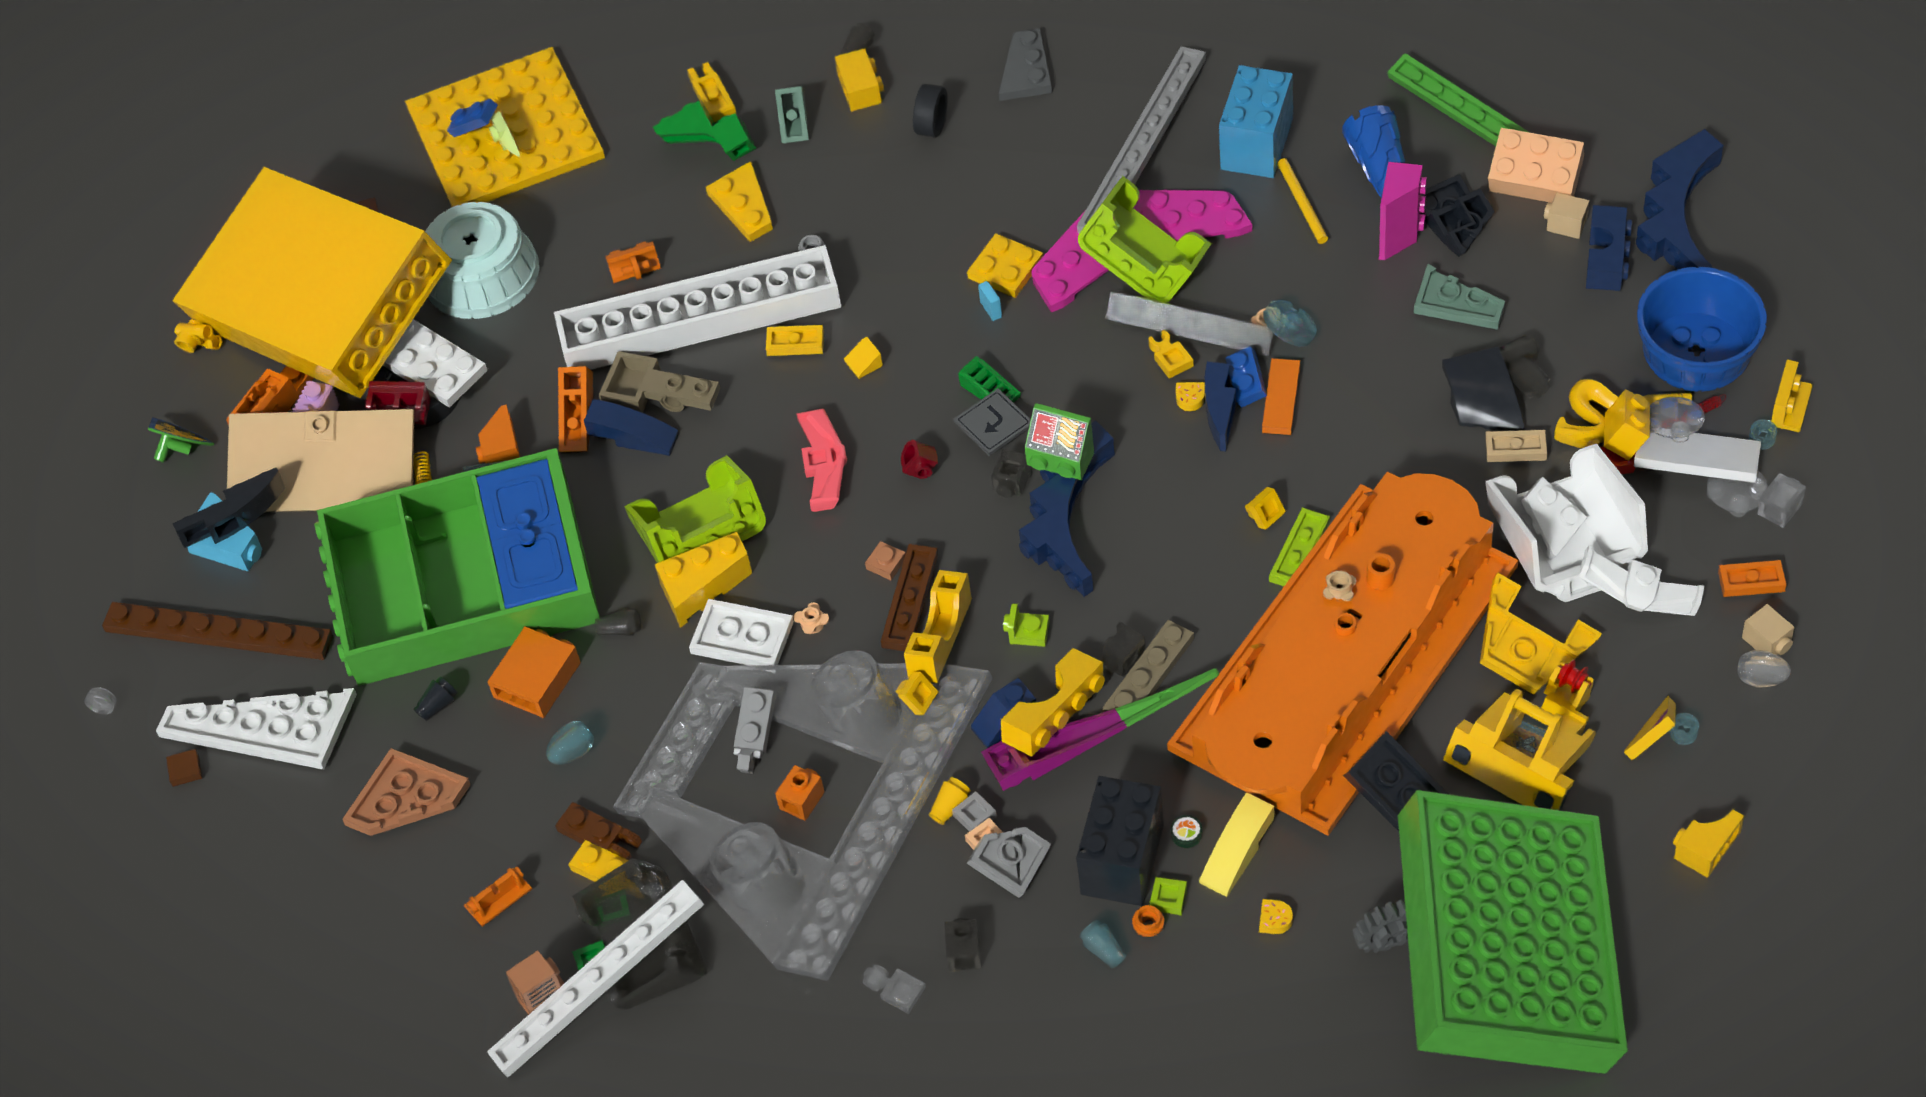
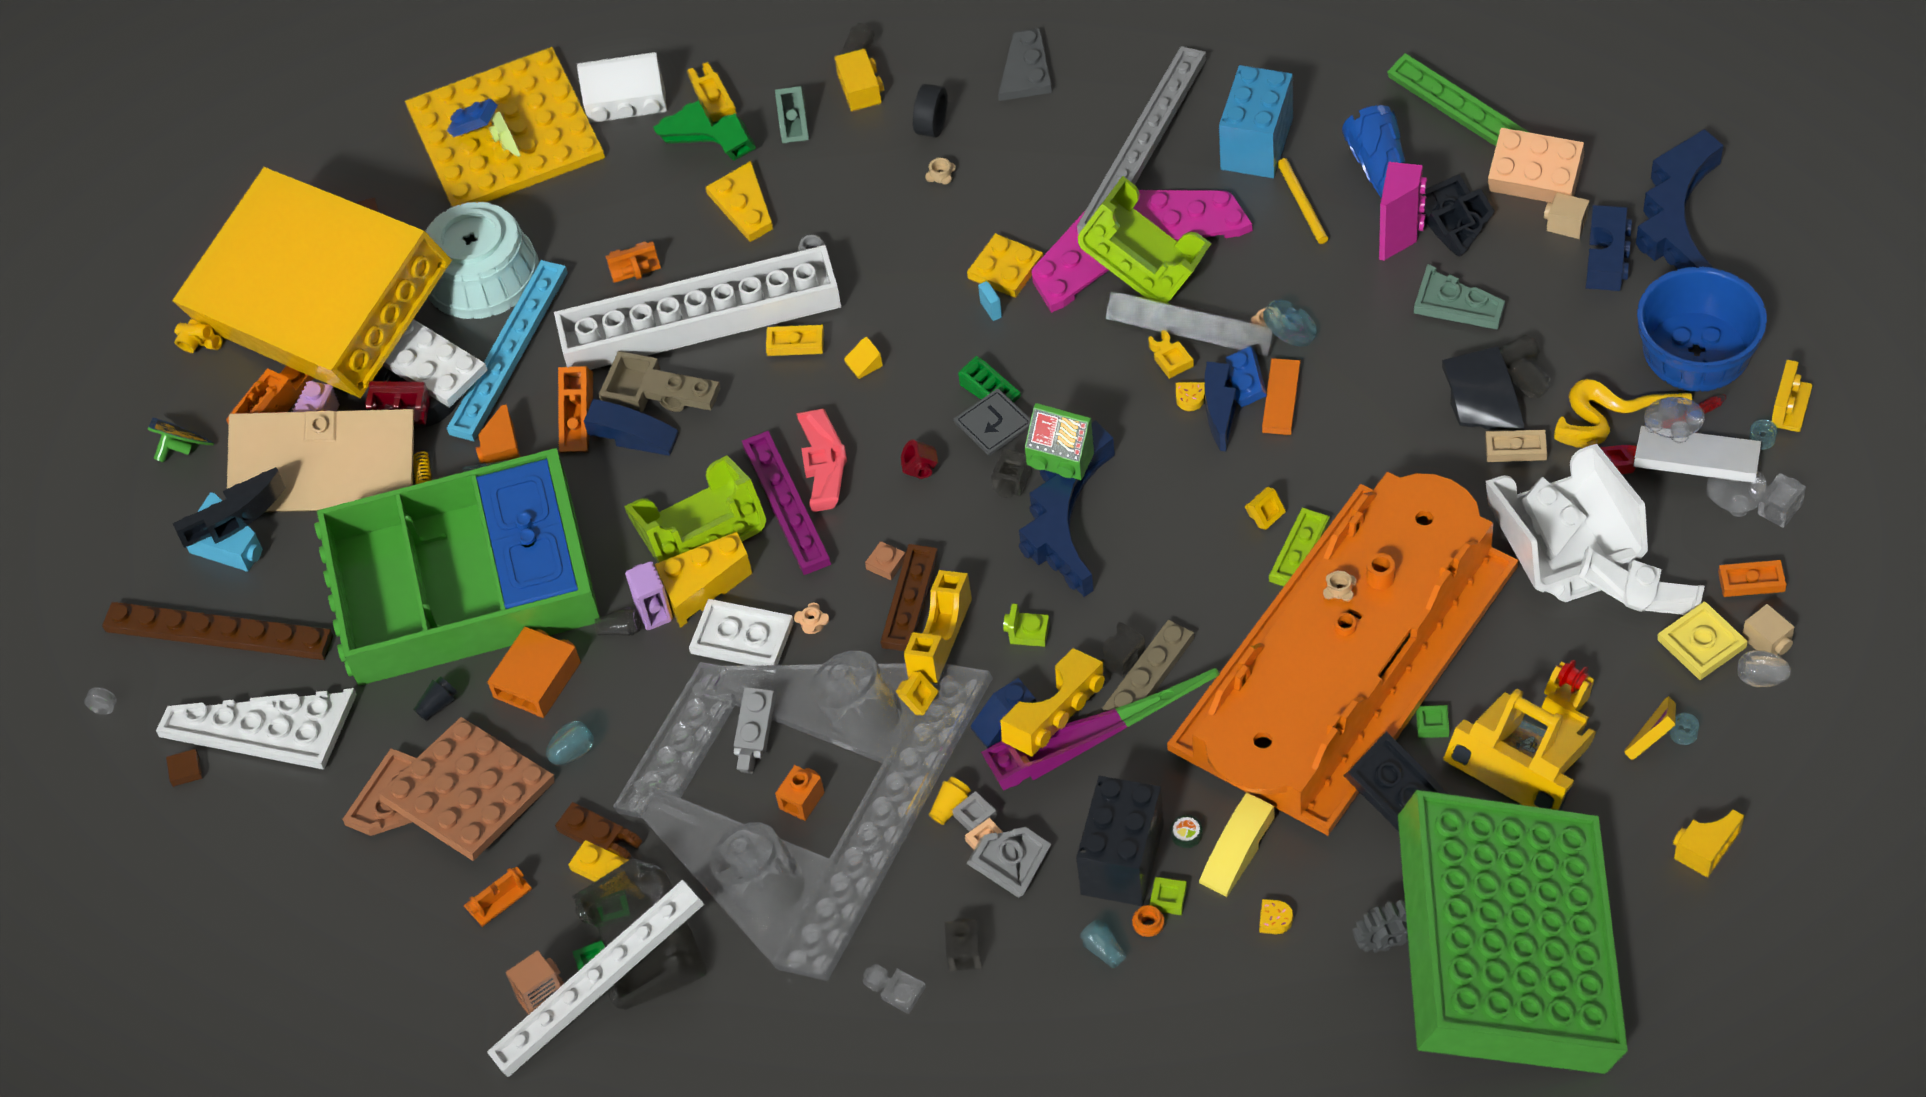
(466, 788): none -> nougat plate
(507, 350): none -> medium azure plate
(622, 87): none -> white slope
(649, 595): none -> lavender brick
(786, 503): none -> magenta plate
(940, 171): none -> tan plate
(1432, 721): none -> bright green tile
(1521, 650): yellow wing -> none
(1627, 424): yellow brick -> none
(1702, 640): none -> light yellow plate

